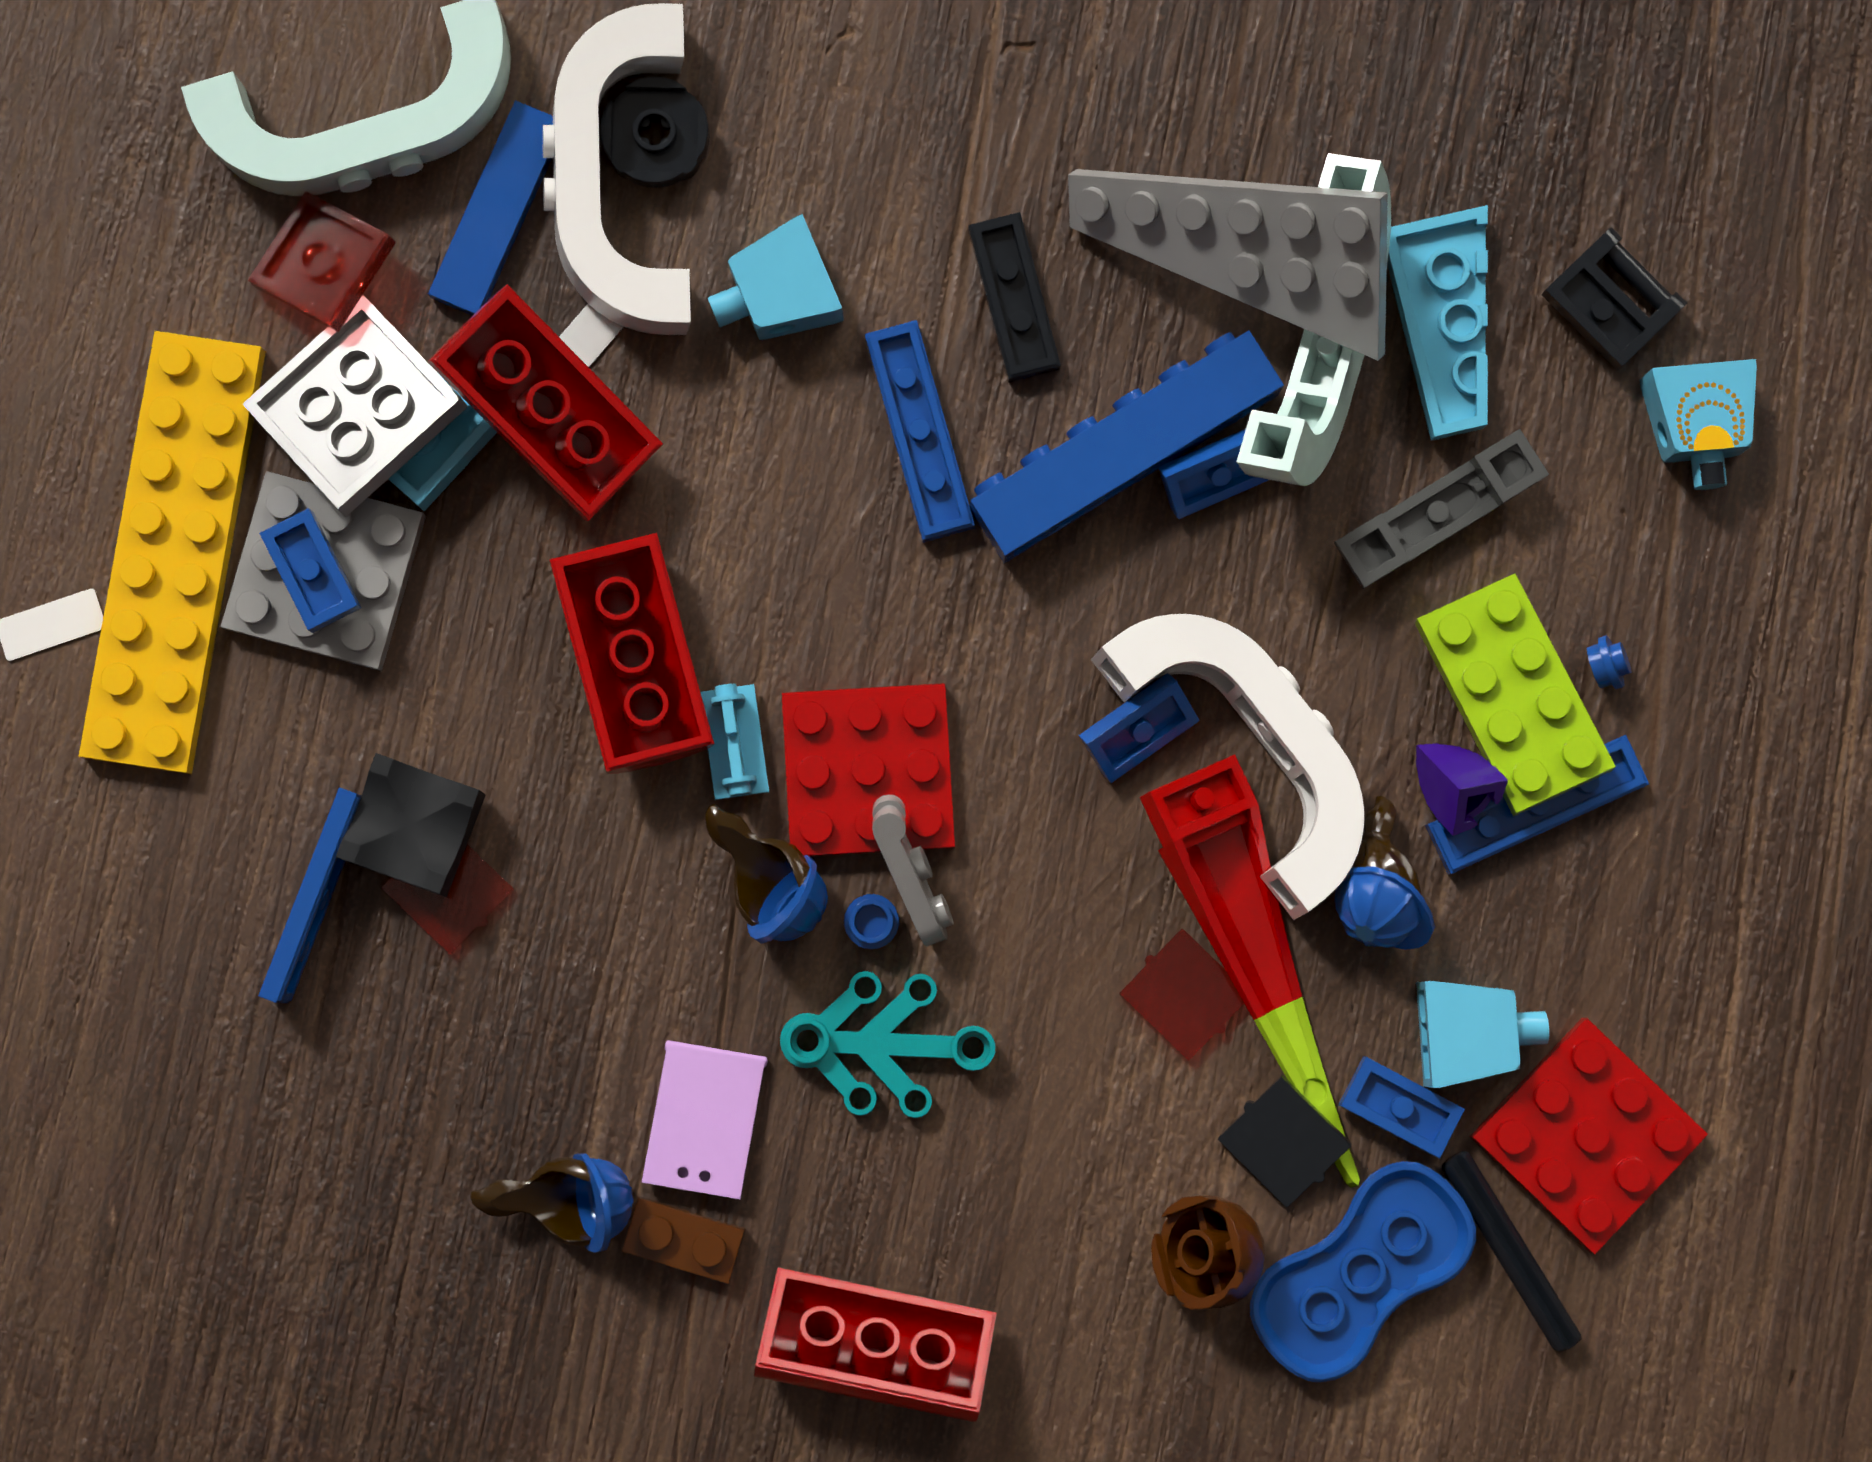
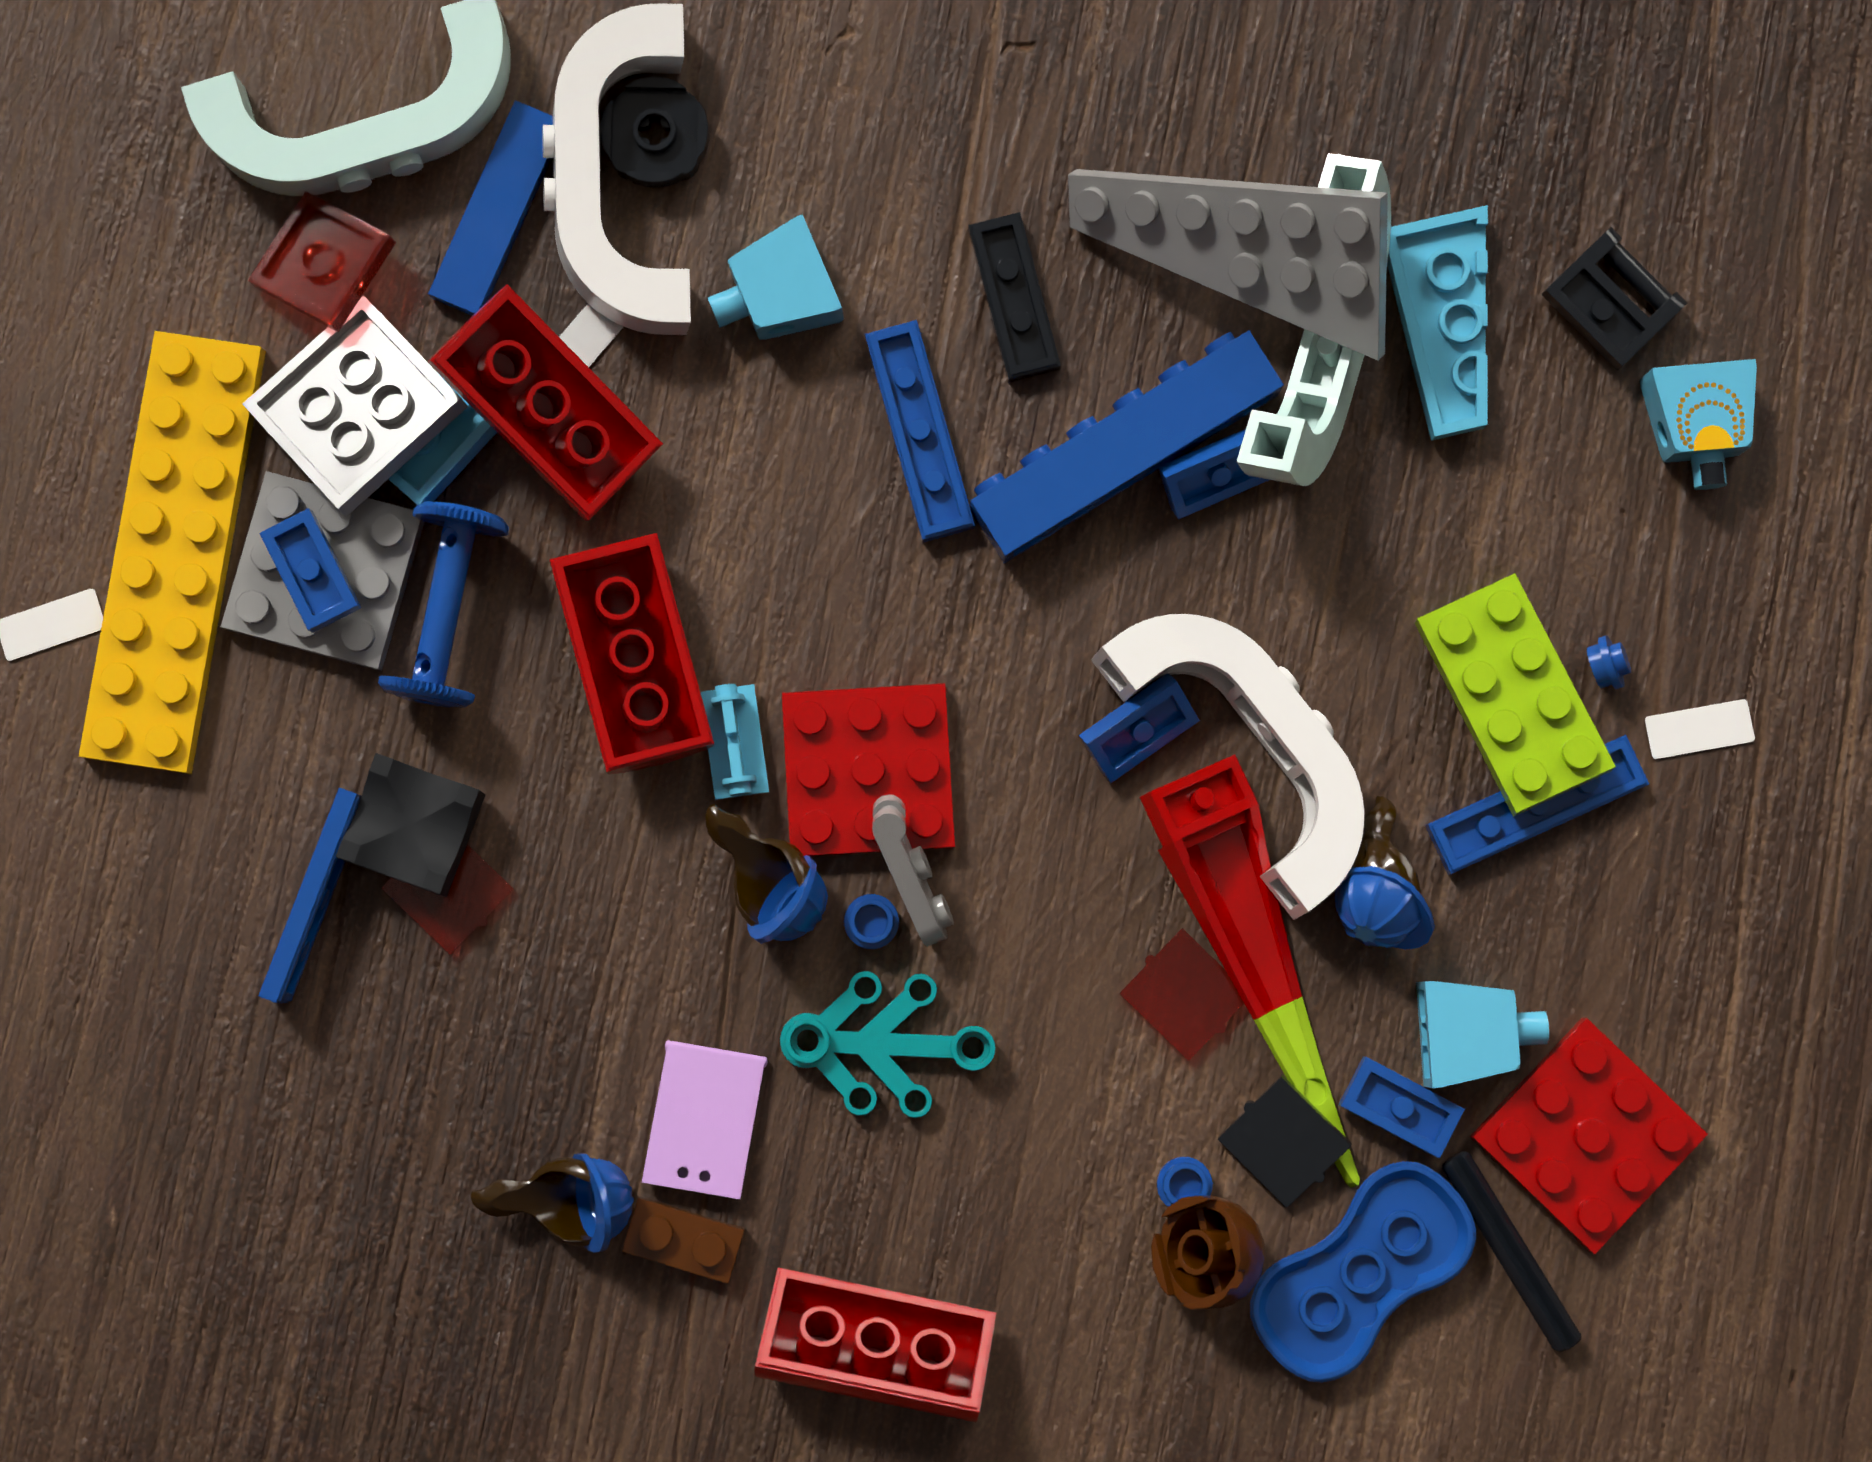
(444, 603): none -> blue hose
(1183, 1178): none -> blue plate
(1441, 509): dark grey slope -> none
(1457, 784): dark purple brick -> none
(1699, 729): none -> white sticker

